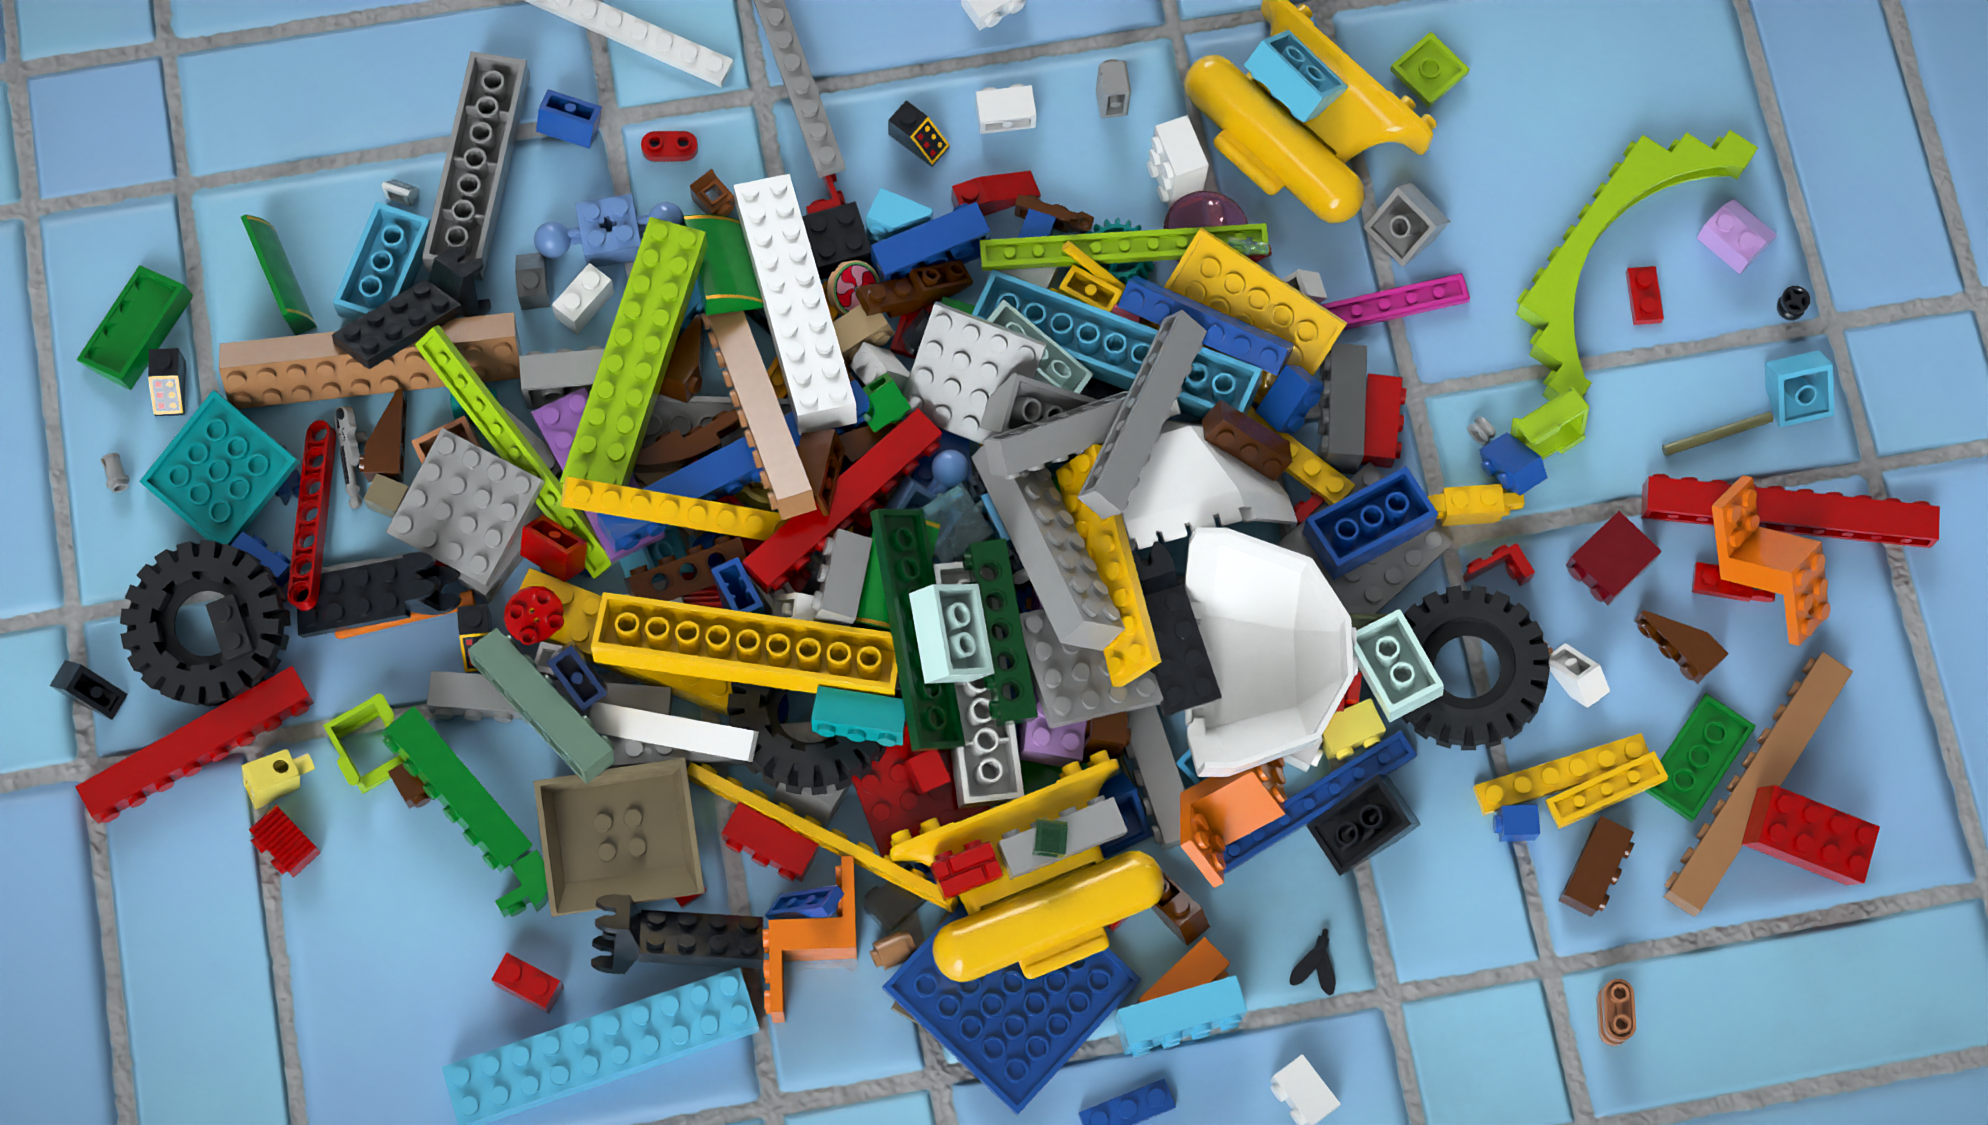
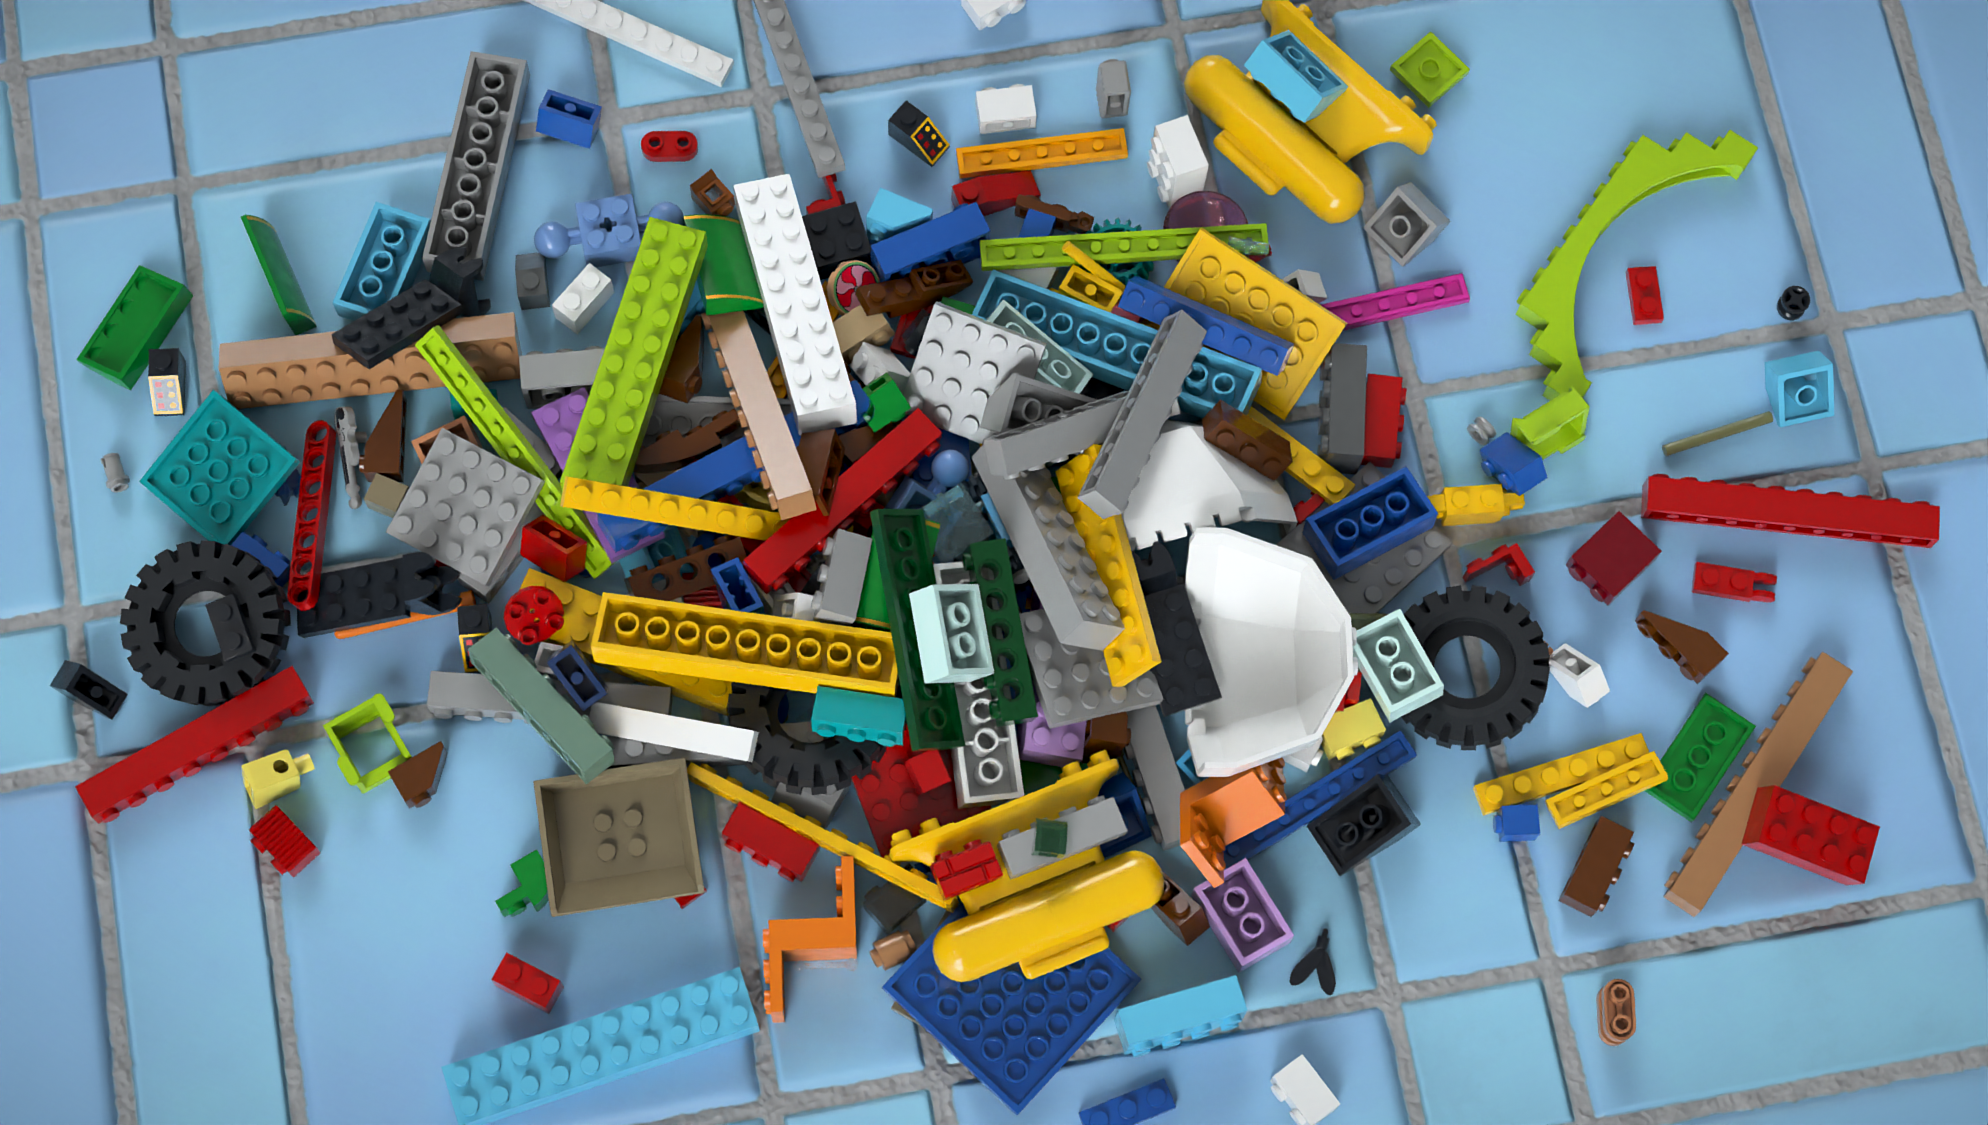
(400, 192): white slope -> none
(456, 789): green brick -> none
(674, 937): black hinge -> none
(806, 903): blue plate -> none
(1041, 153): none -> light orange plate
(1197, 967): orange slope -> none
(1243, 916): none -> lavender brick
(1290, 399): blue brick -> none
(1736, 235): lavender slope -> none
(1771, 560): orange bracket -> none

